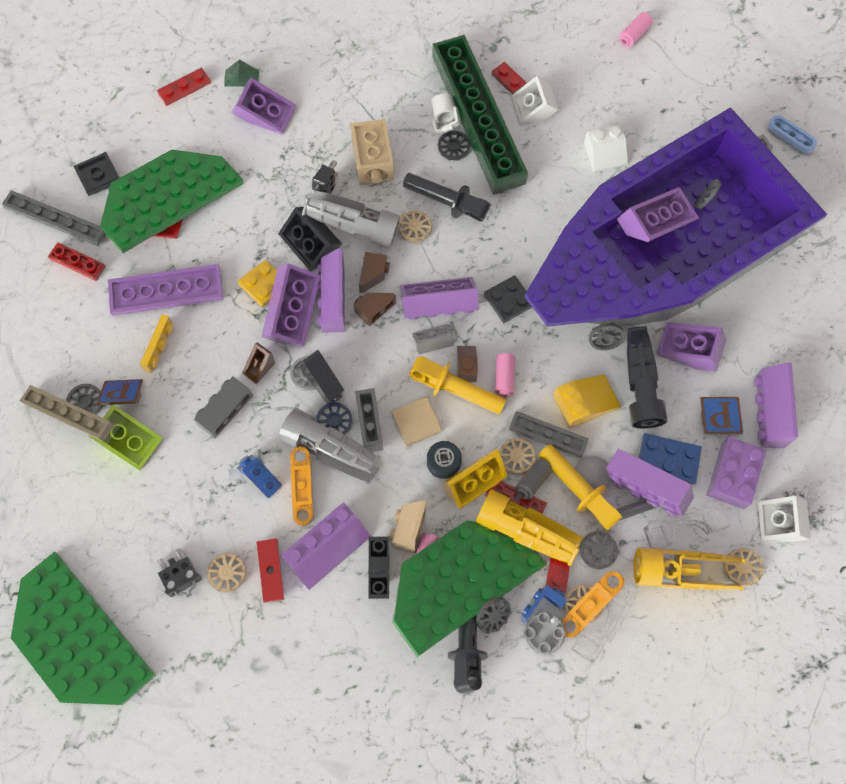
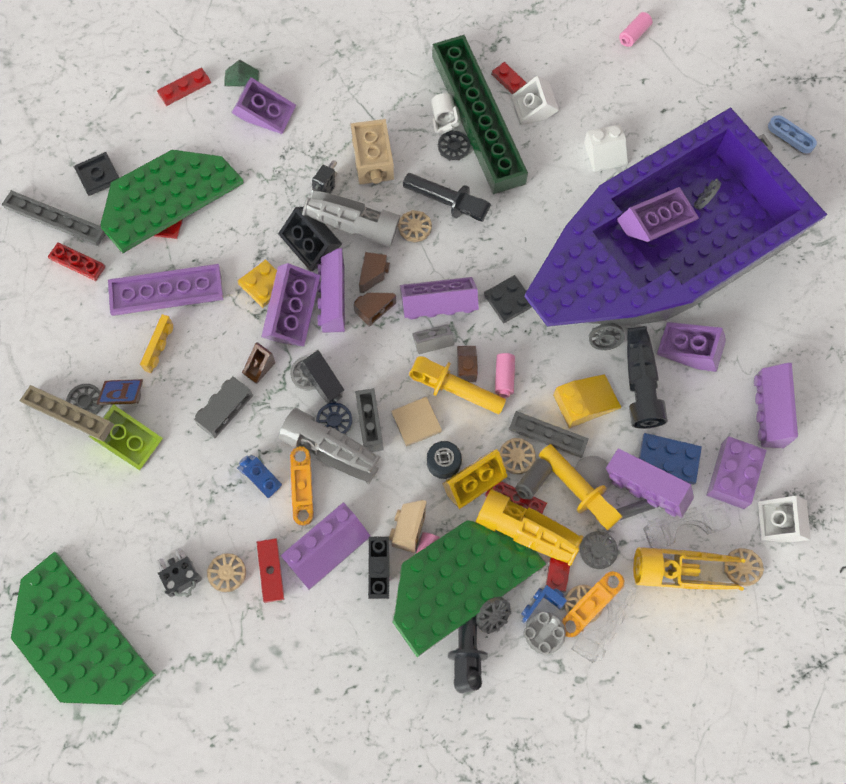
(721, 415): piece -> none

